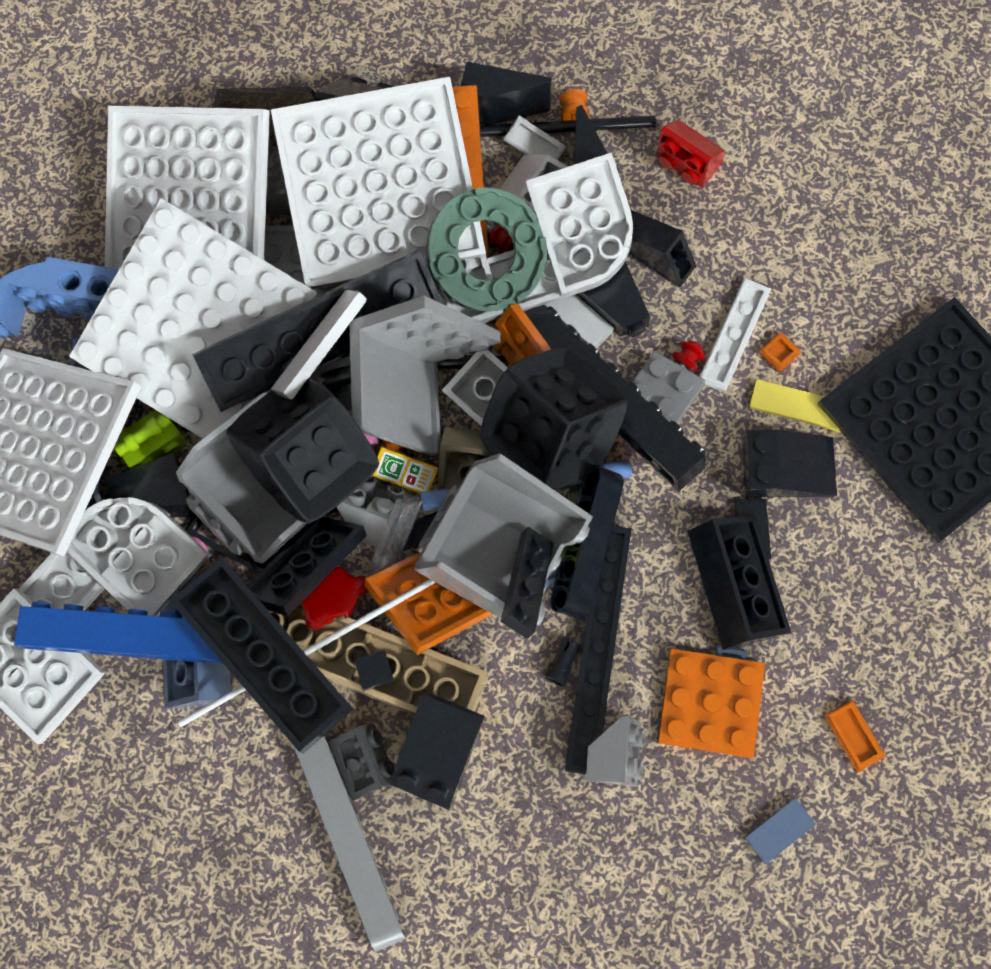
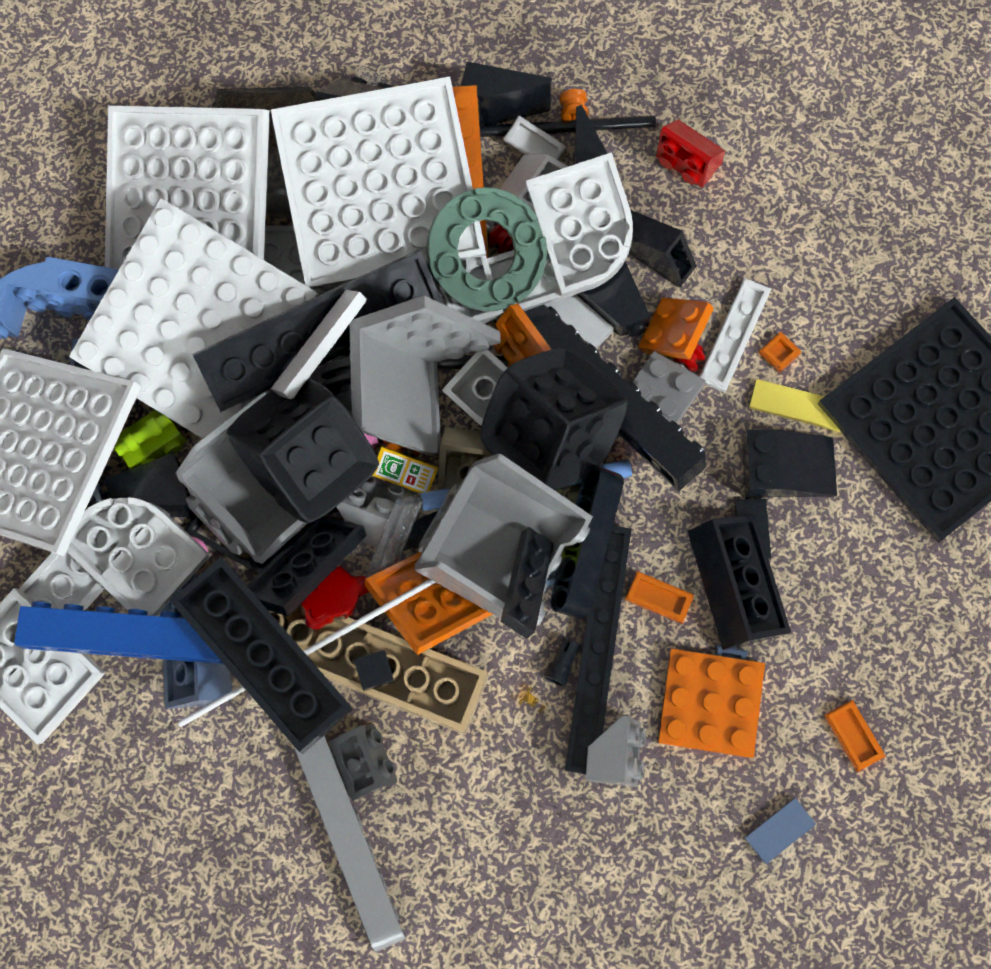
(437, 750): black slope -> none
(531, 700): none -> clear yellow piece
(659, 597): none -> orange tile
(676, 327): none -> orange plate

